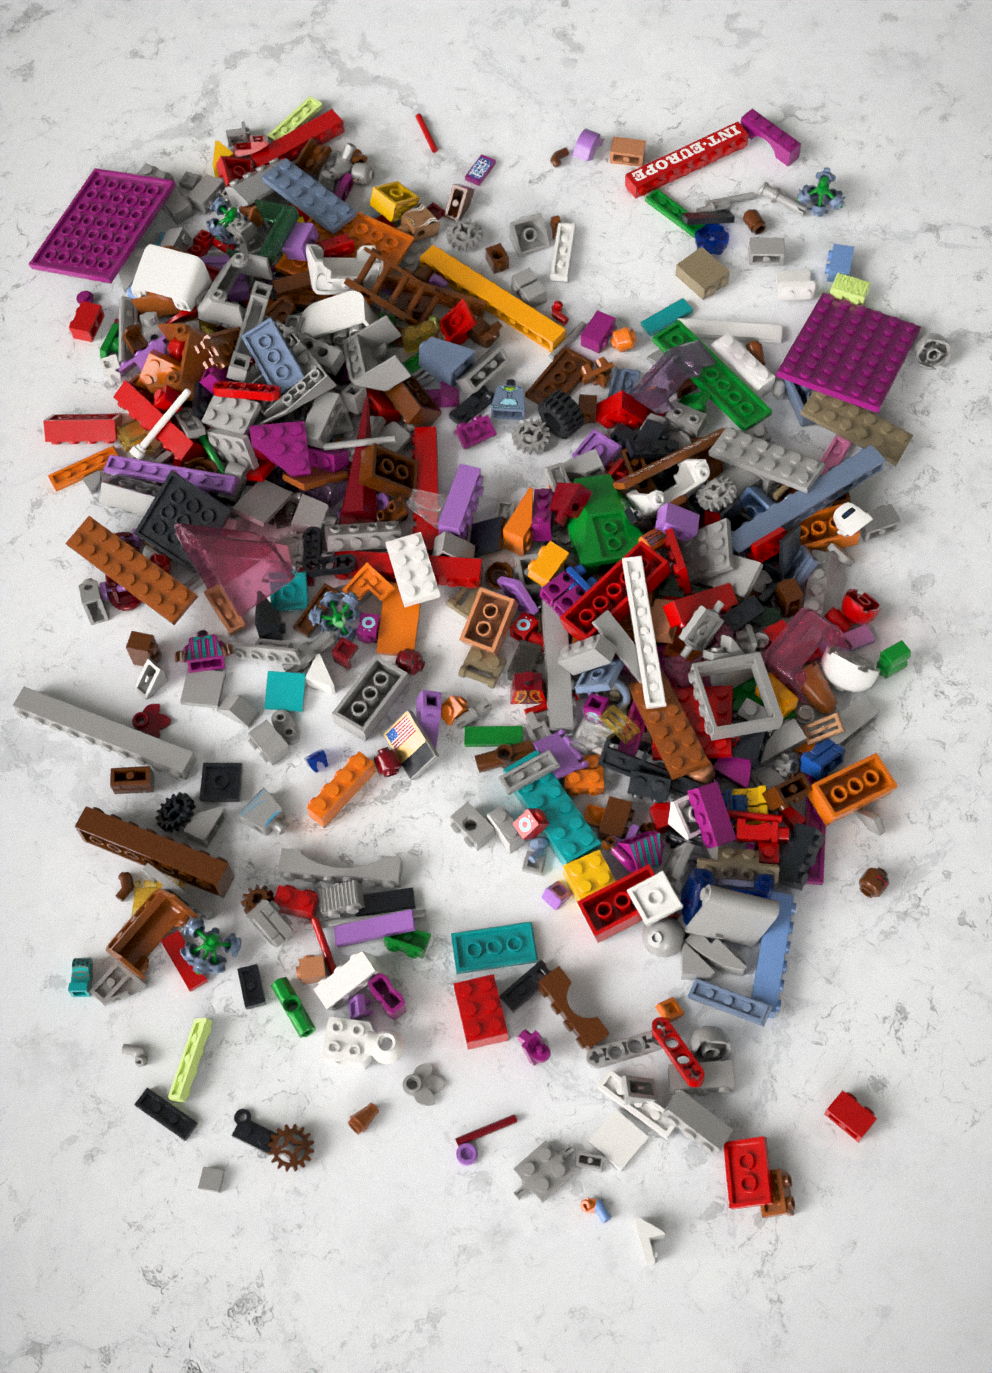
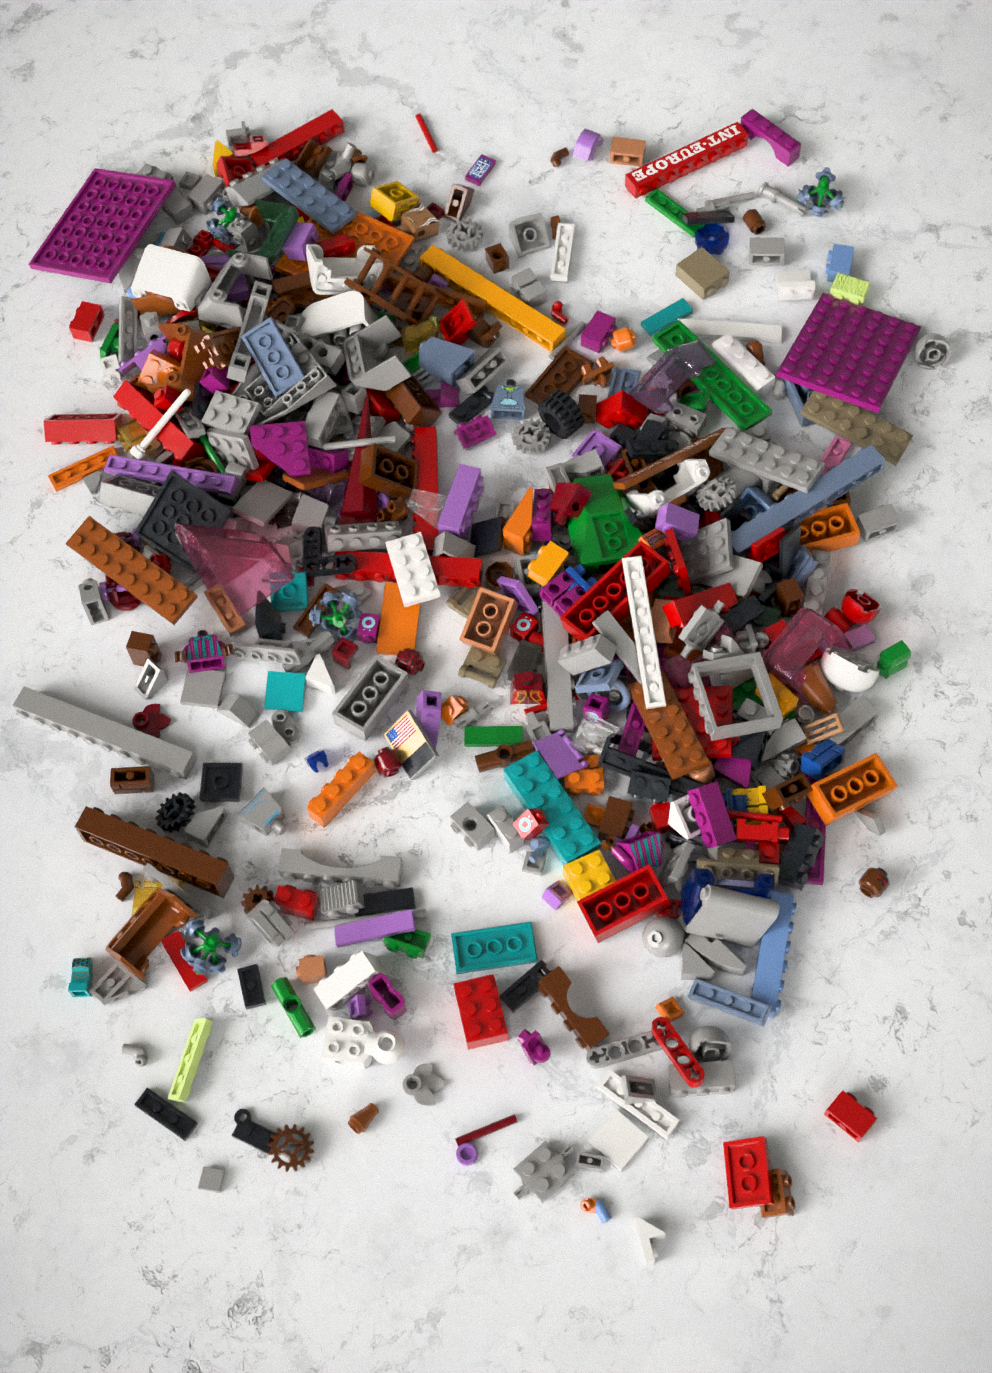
(85, 296): magenta plate -> none
(134, 338): reddish brown bracket -> none
(246, 390): red beam -> none
(297, 118): yellowish green plate -> none
(323, 945): red bar -> none
(367, 580): orange plate -> none
(528, 772): light grey tile -> none
(630, 734): clear yellow tile -> none
(655, 898): white tile -> none
(697, 1122): light grey brick -> none
(841, 554): light grey tile -> none
(850, 519): white helmet -> none

